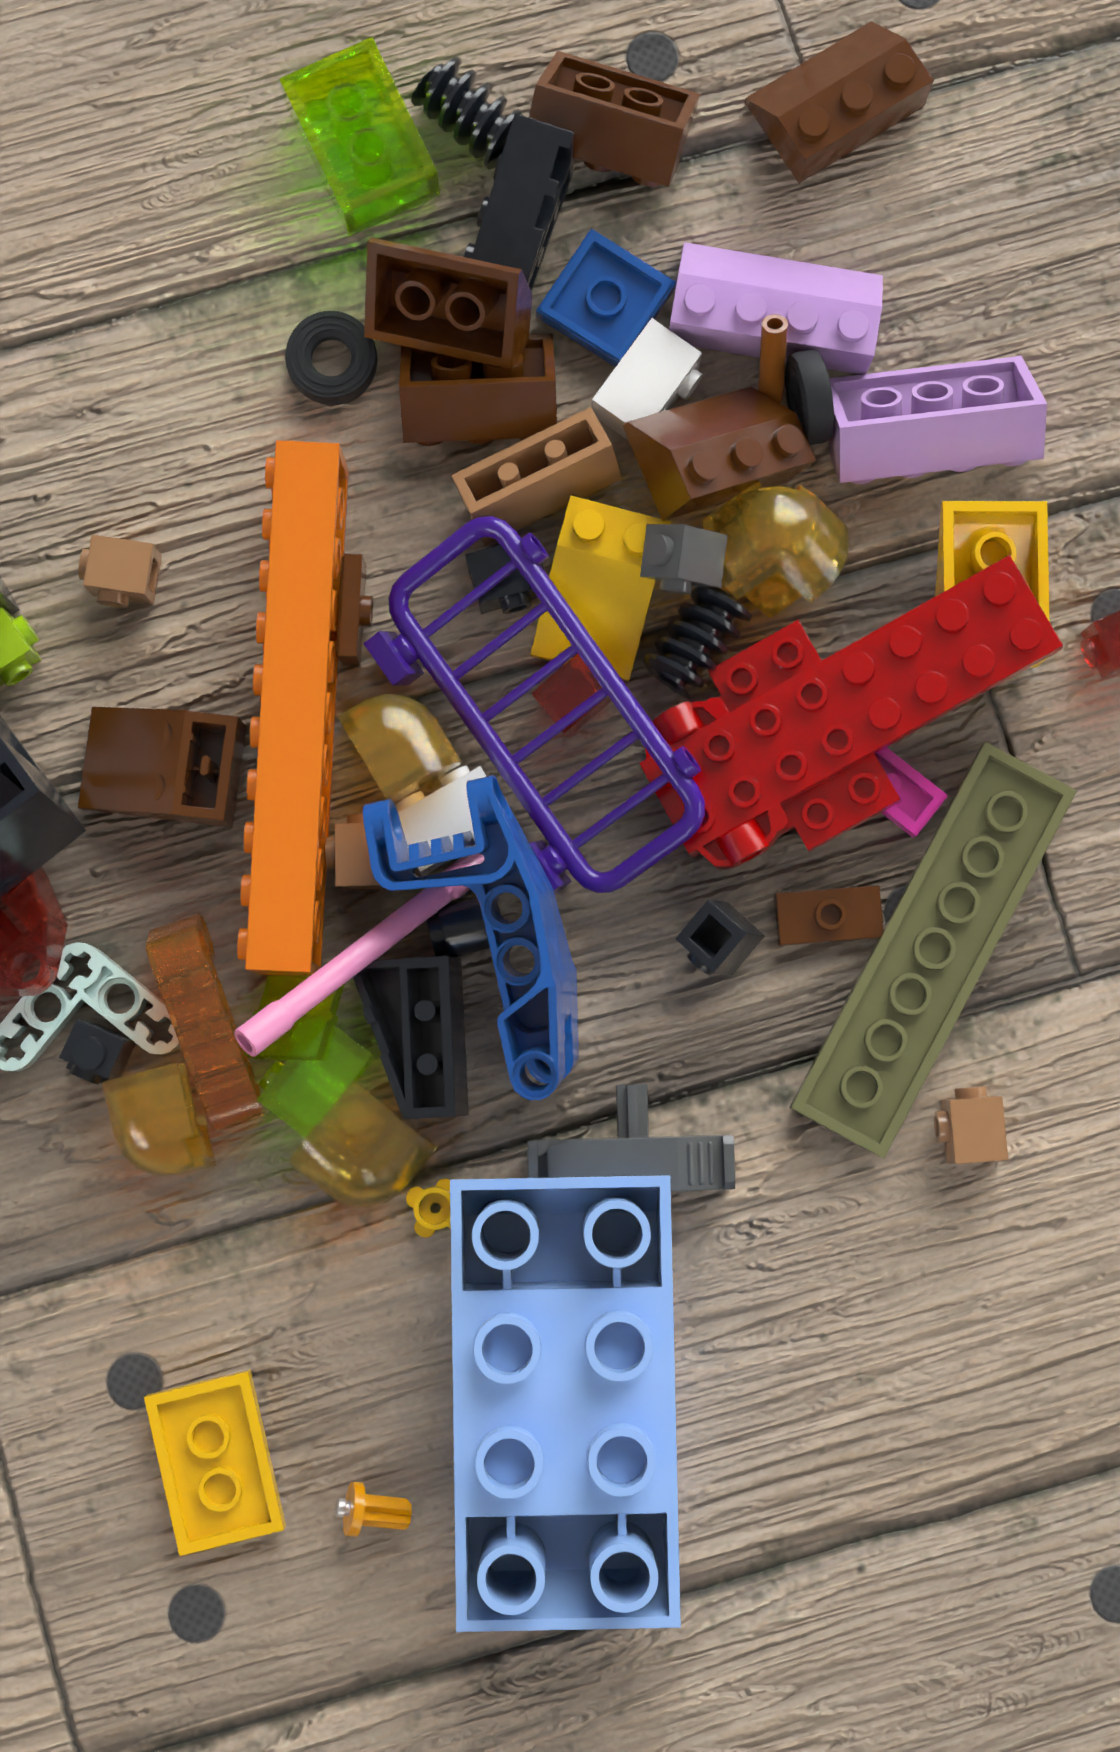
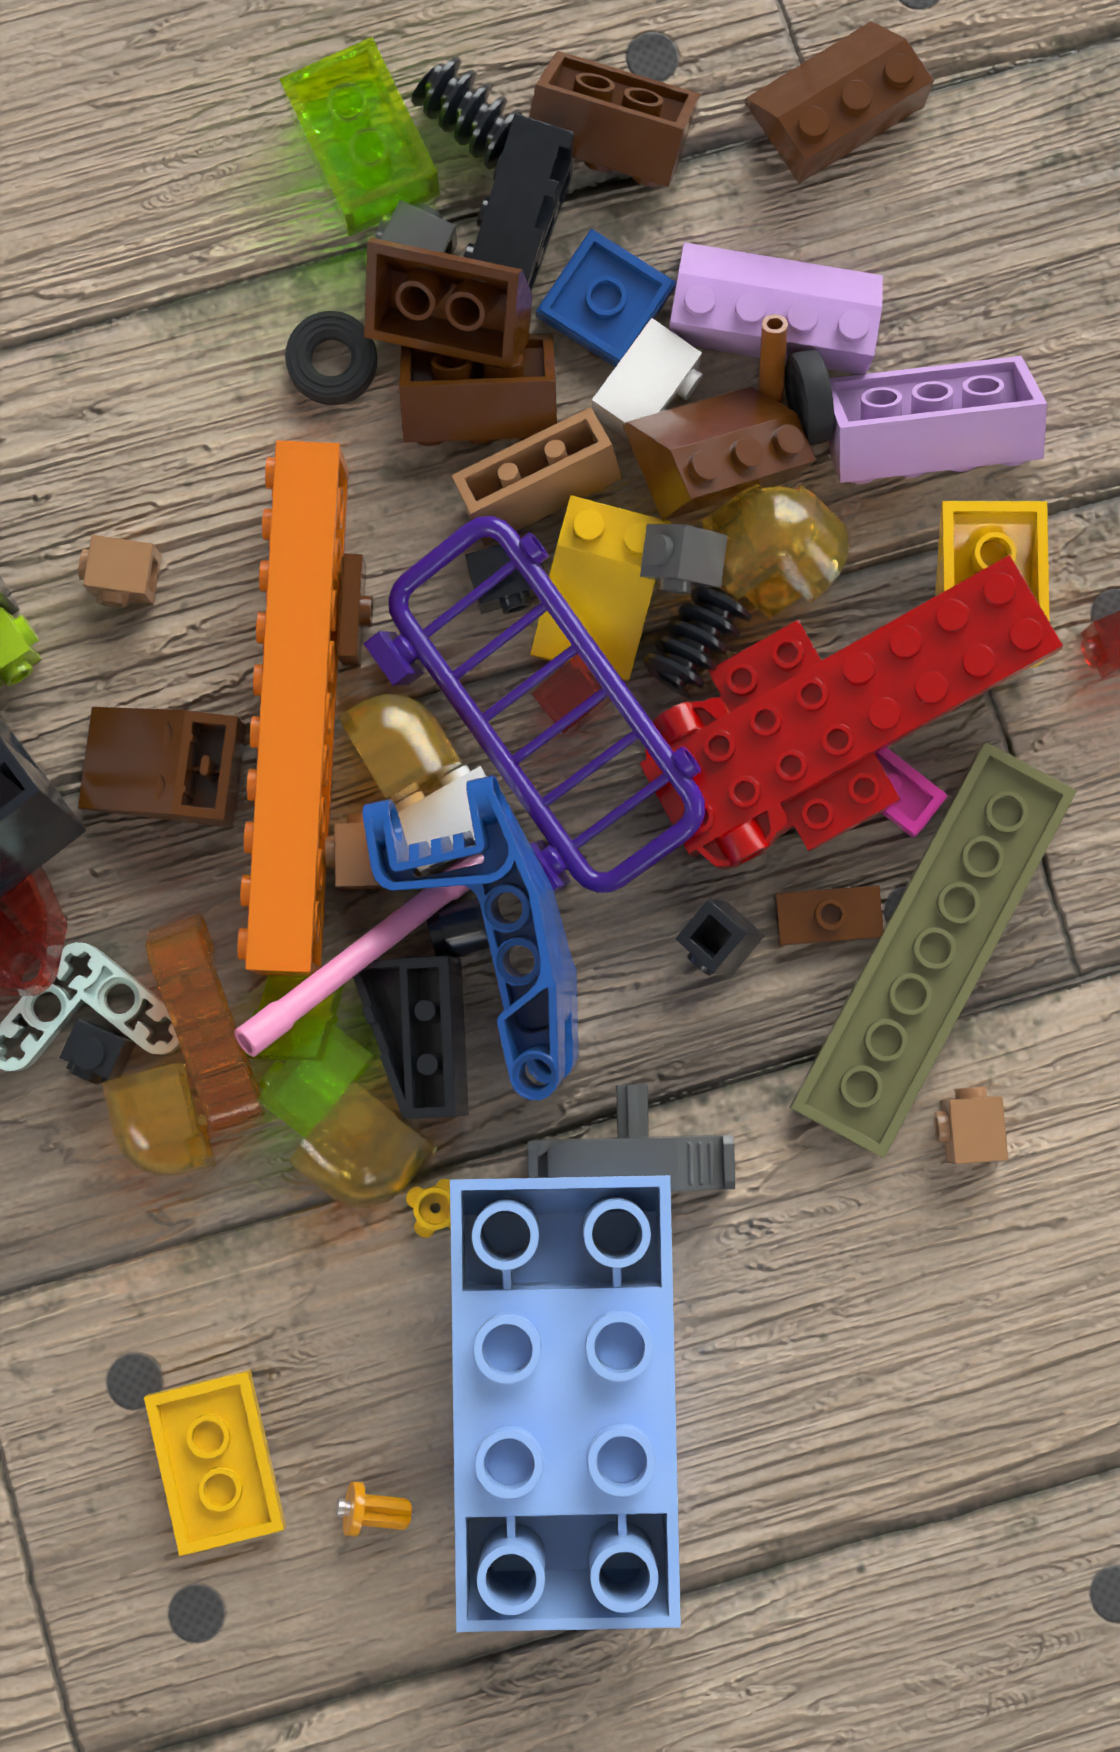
(418, 227): none -> dark grey brick

